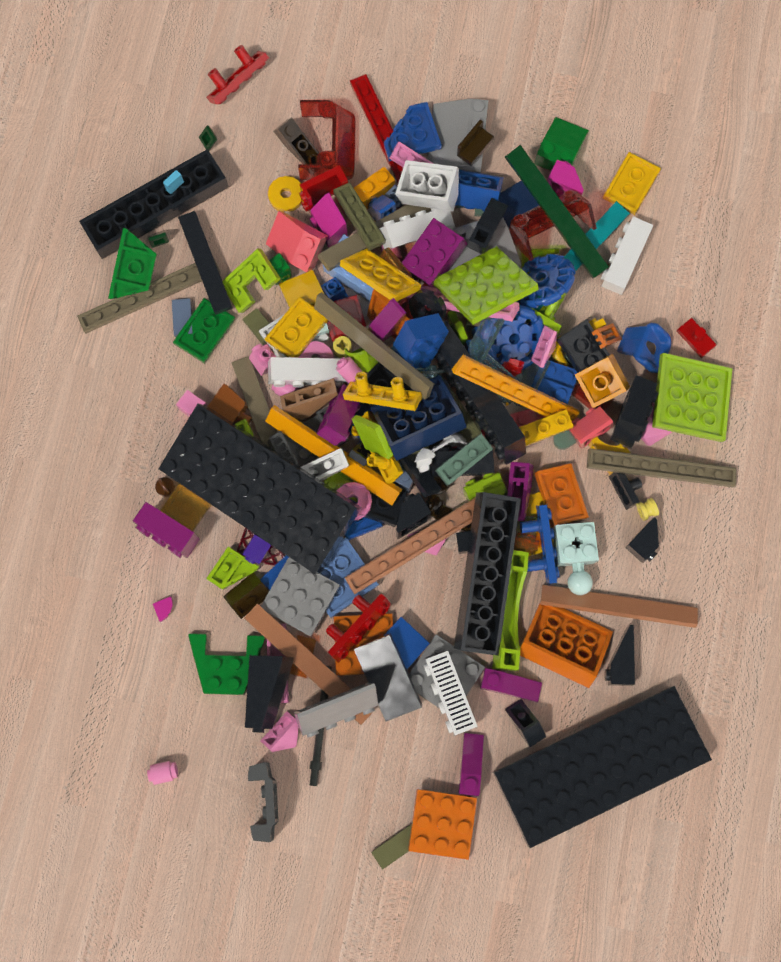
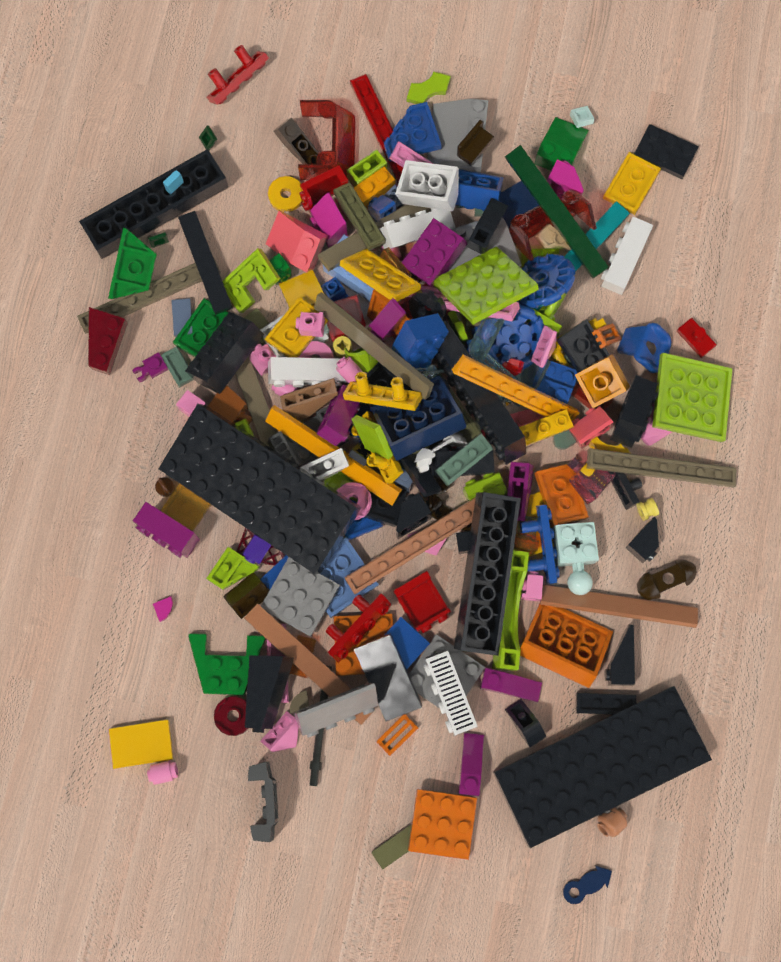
(104, 339): none -> dark red wedge
(141, 744): none -> yellow tile
(153, 366): none -> magenta plate
(177, 366): none -> sand green tile
(221, 716): none -> dark red tile
(224, 352): none -> black brick
(299, 702): none -> dark tan tile
(315, 328): none -> bright pink brick
(365, 168): none -> lime brick
(409, 723): none -> orange tile
(422, 603): none -> red panel
(435, 85): none -> lime tile
(532, 587): none -> bright pink brick
(550, 237): none -> tan tile
(582, 116): none -> light aqua plate
(588, 482): none -> clear pink torso
(588, 884): none -> dark blue brick
(603, 703): none -> black plate
(612, 822): none -> nougat head
(652, 585): none -> dark brown piece
(666, 151): none -> black plate

